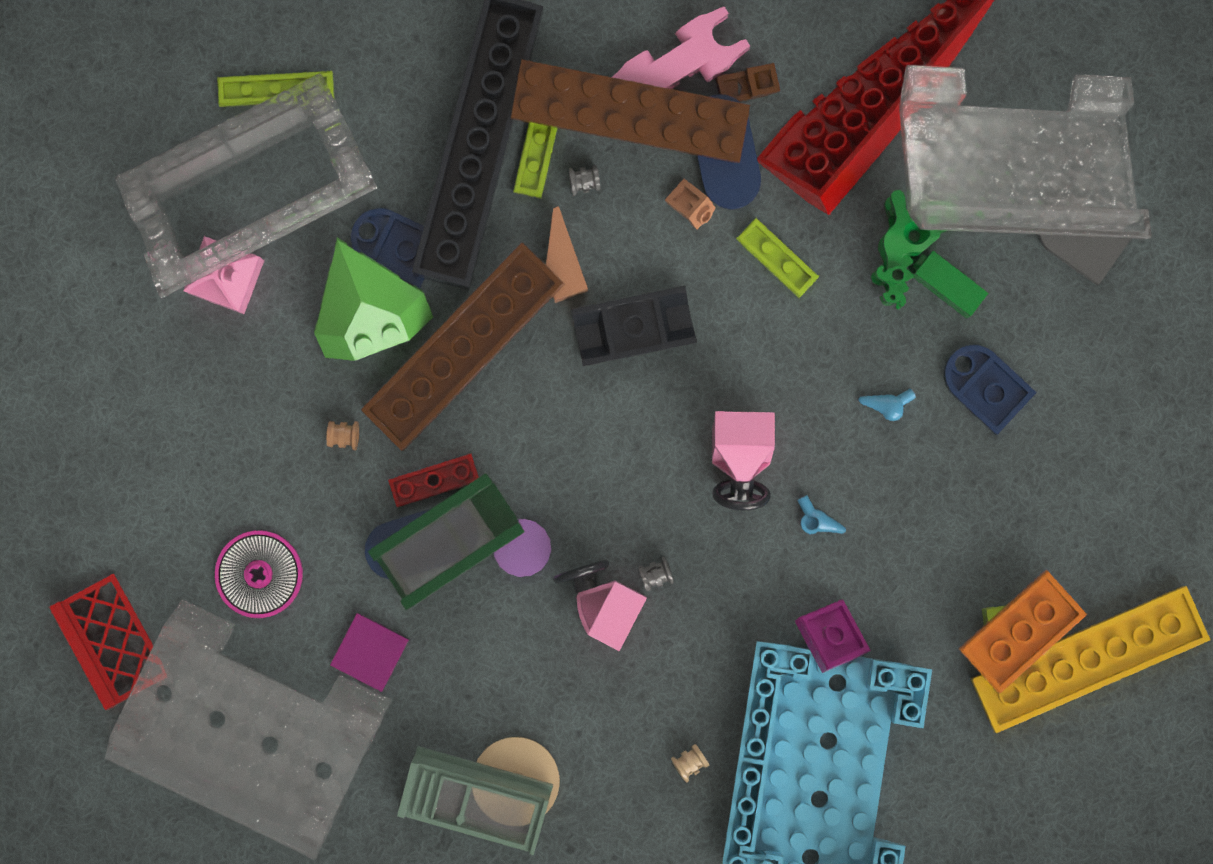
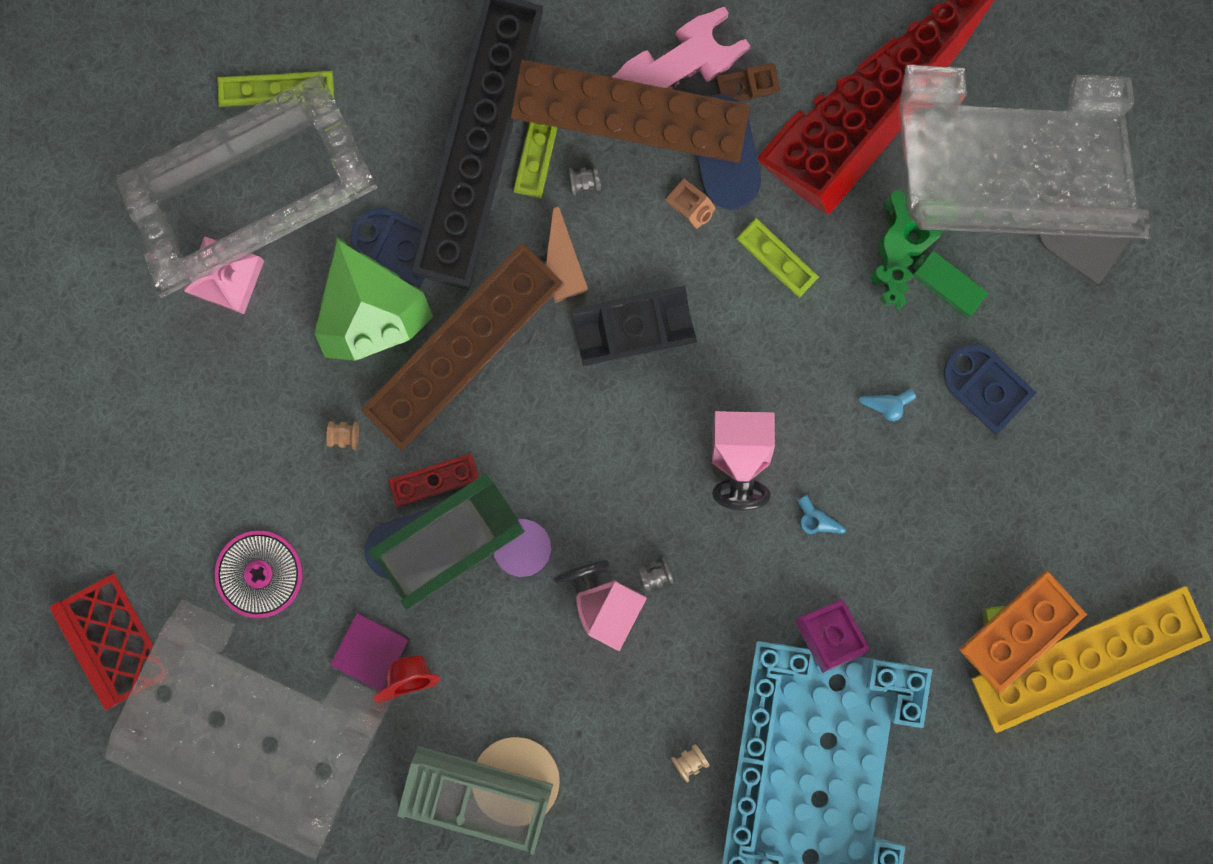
(406, 676): none -> red piece

